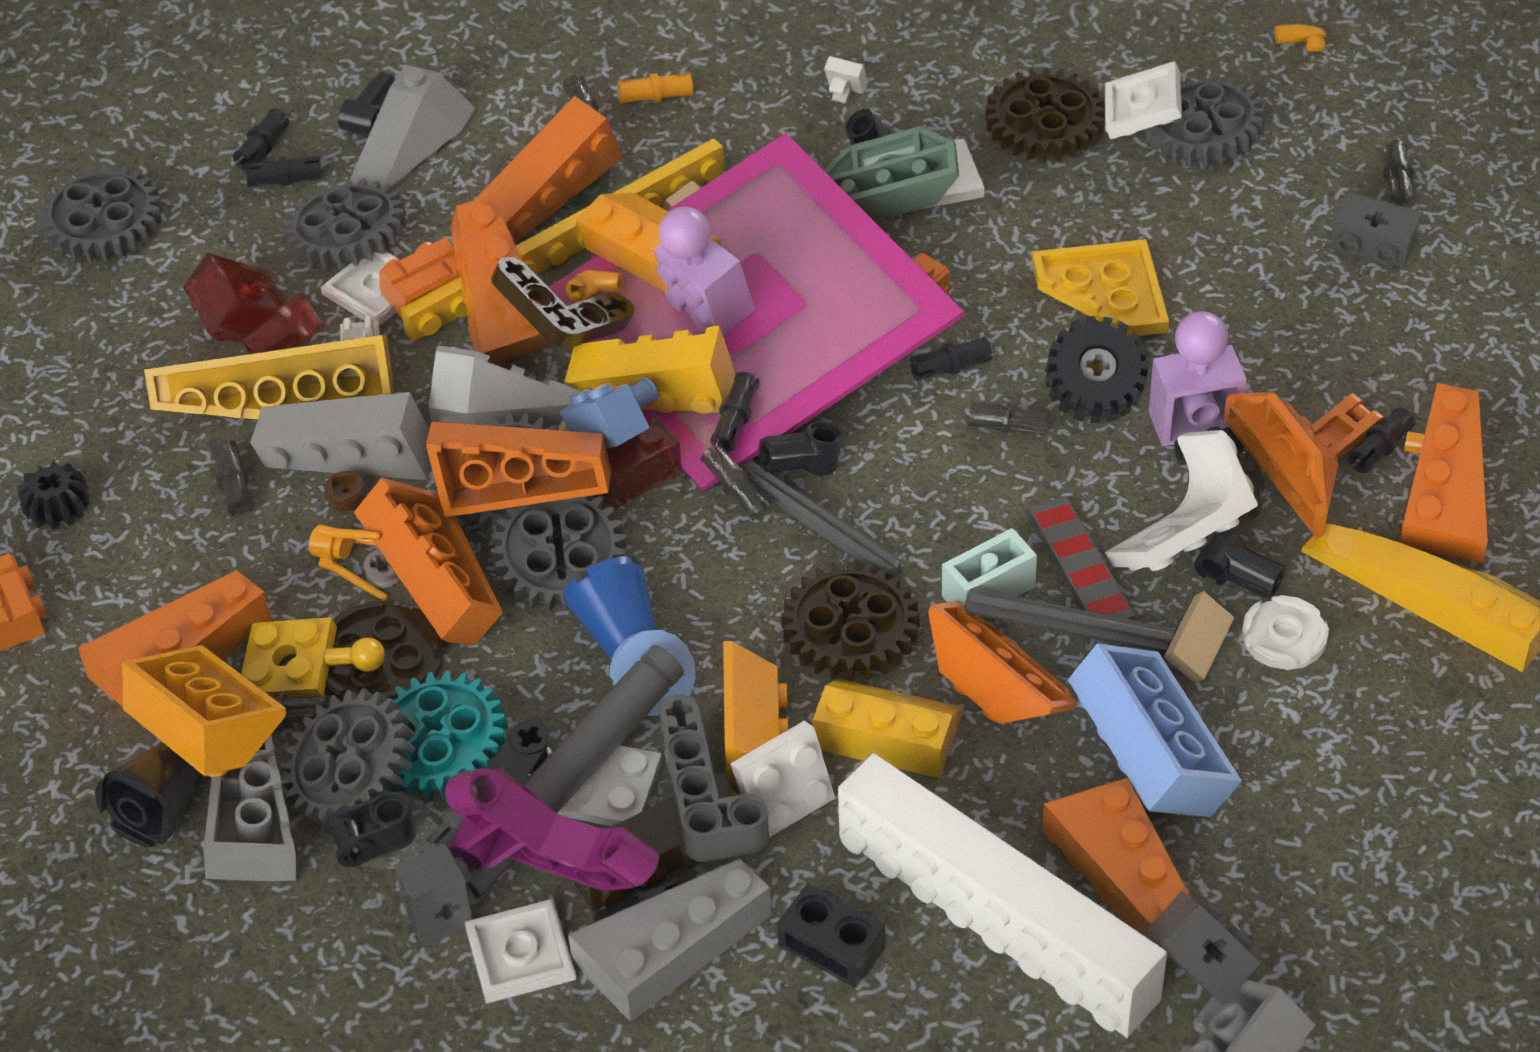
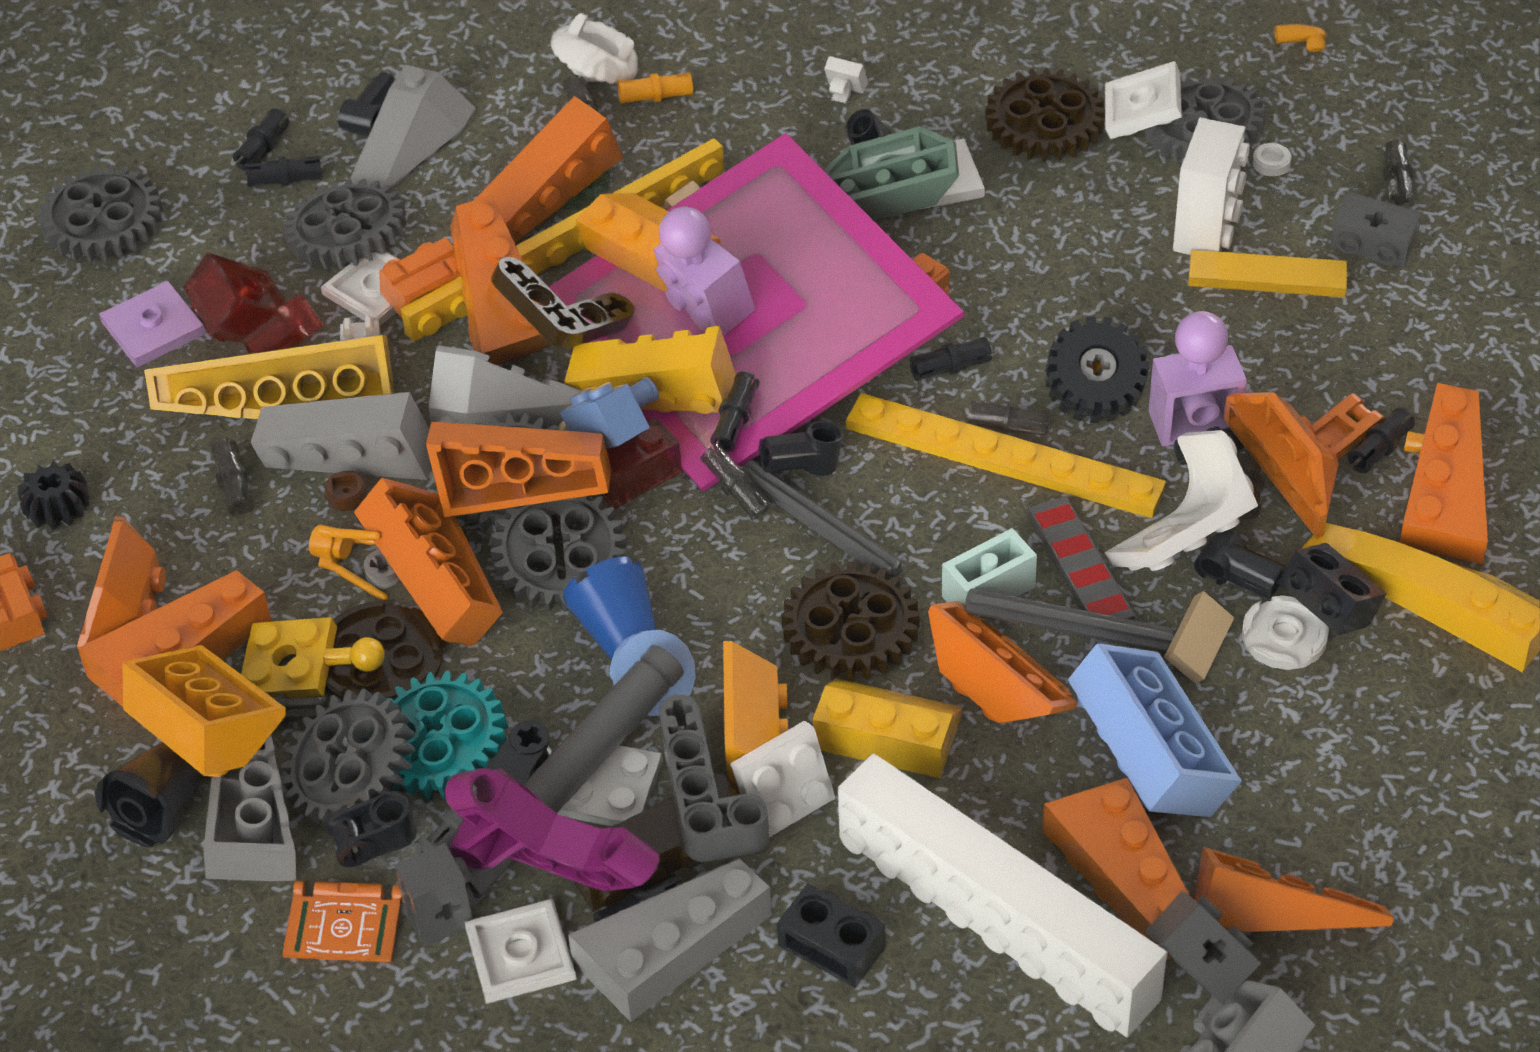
(124, 584): none -> orange wedge
(152, 324): none -> lavender plate
(342, 922): none -> orange piece
(591, 282): light orange arm -> none
(595, 51): none -> white piece
(1006, 455): none -> yellow plate
(1106, 282): yellow plate -> none
(1210, 187): none -> white brick
(1261, 903): none -> orange wedge
(1268, 273): none -> yellow tile
(1271, 159): none -> white tile
(1332, 588): none -> black brick

